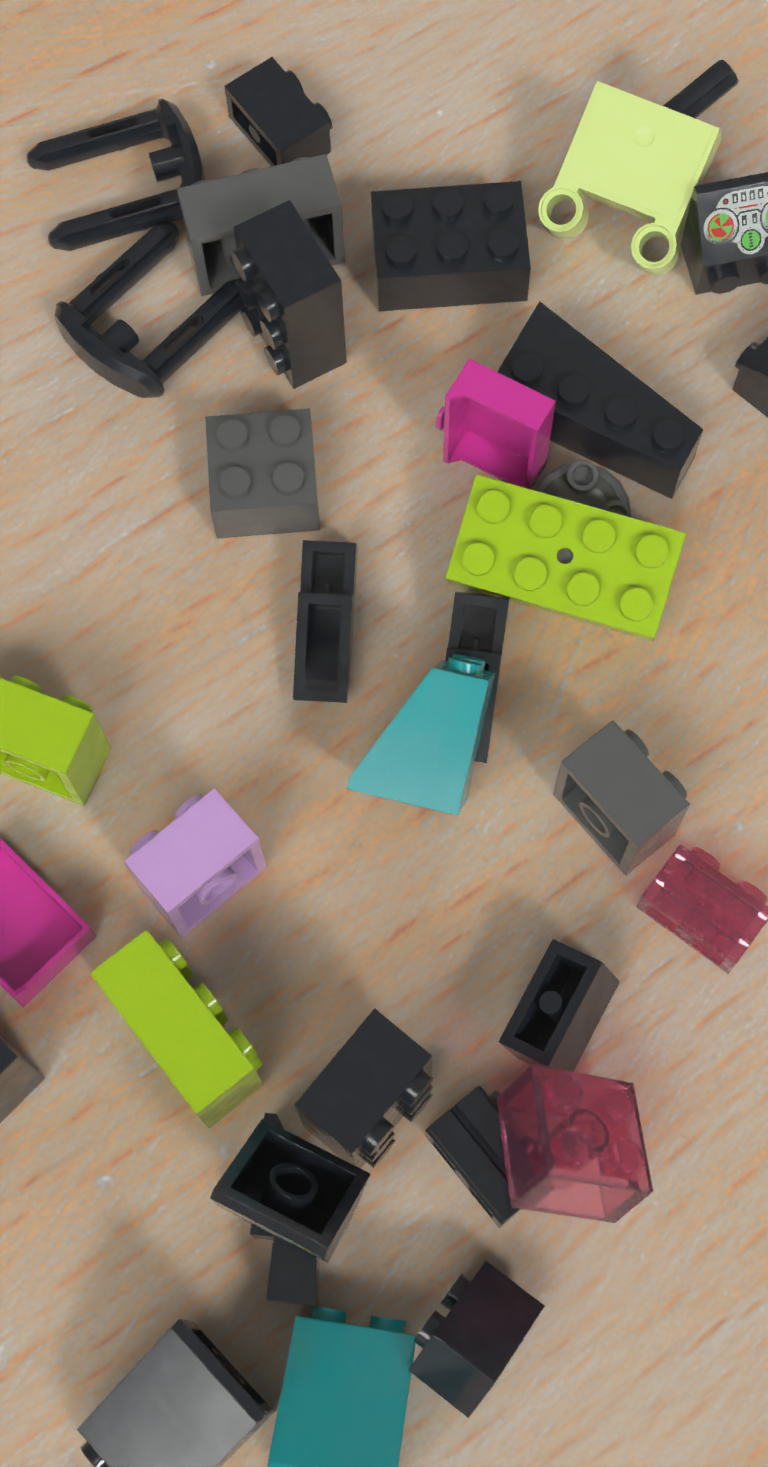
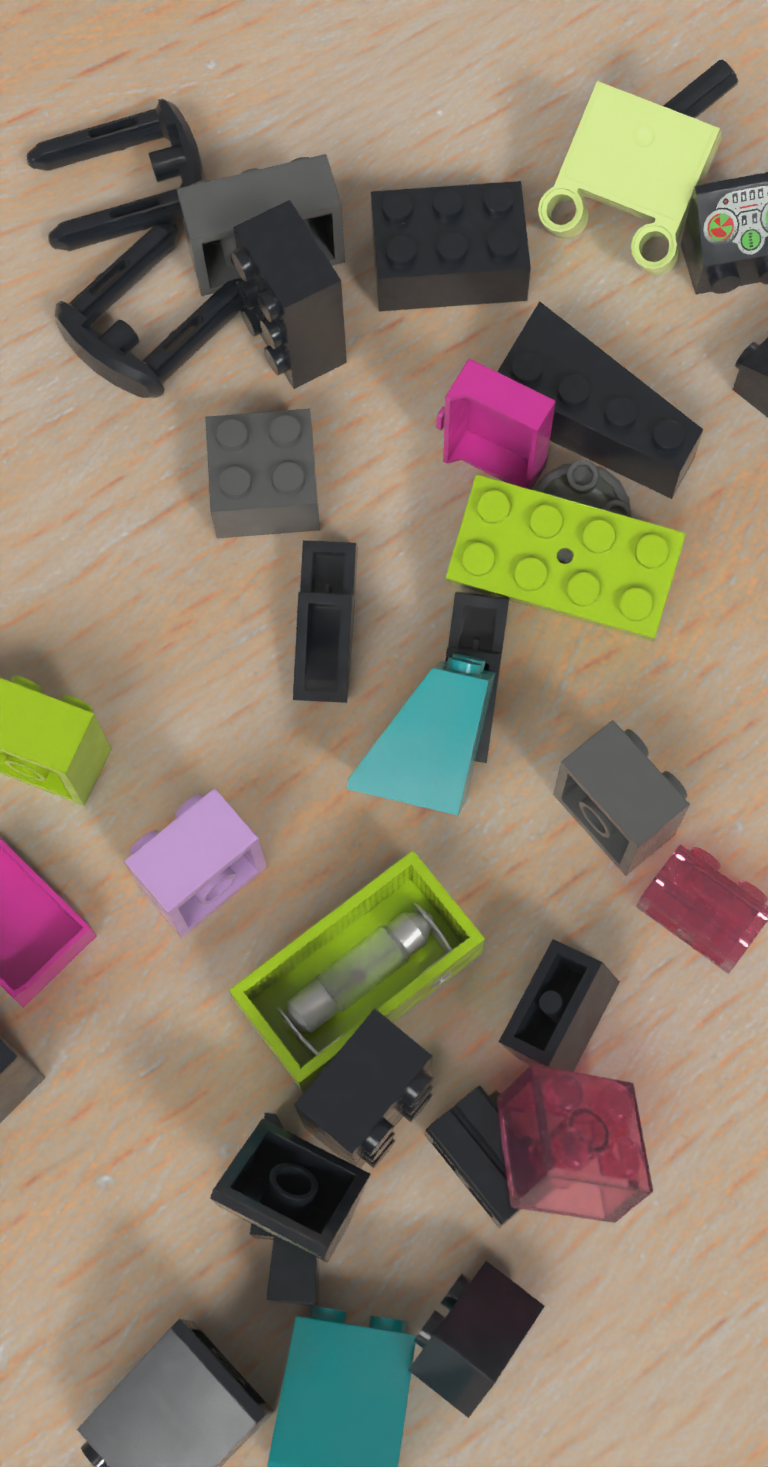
(180, 1026): lime brick -> none
(277, 114): black brick -> none
(371, 952): none -> lime piece

